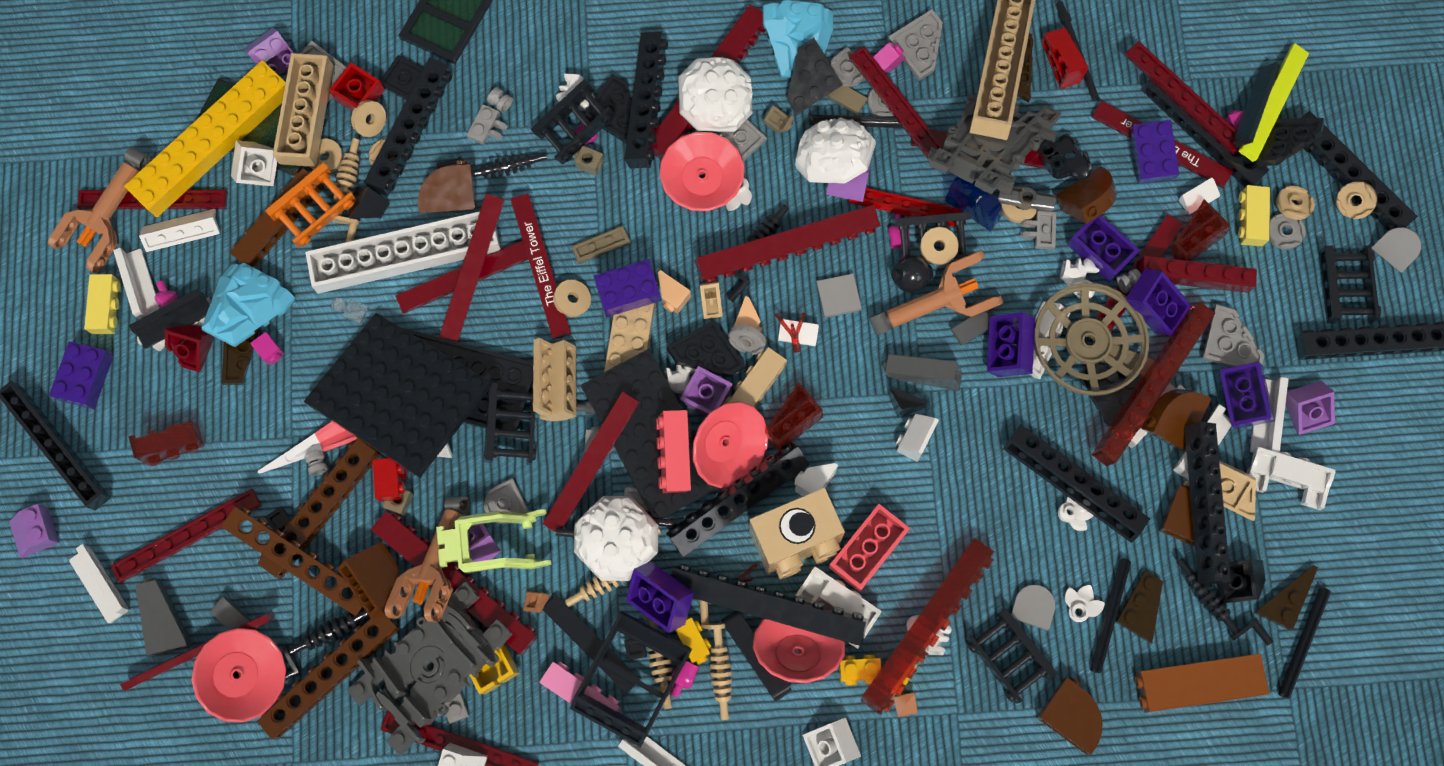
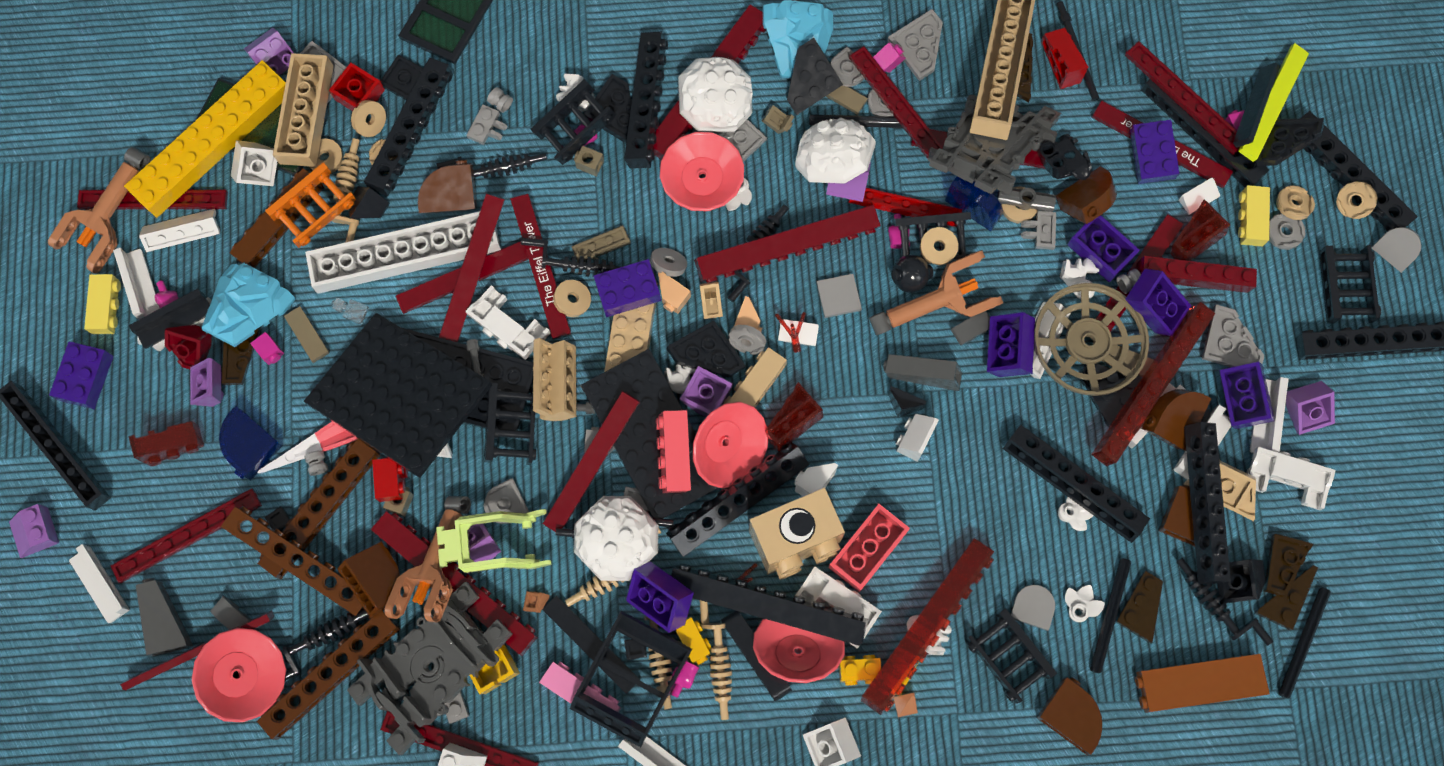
(206, 383): none -> medium lavender slope
(246, 444): none -> clear blue brick
(306, 334): none -> dark tan tile
(473, 348): none -> dark grey bar
(507, 332): none -> white bracket
(573, 264): none -> black piece
(661, 257): none -> light grey tile
(1284, 561): none -> dark brown wing

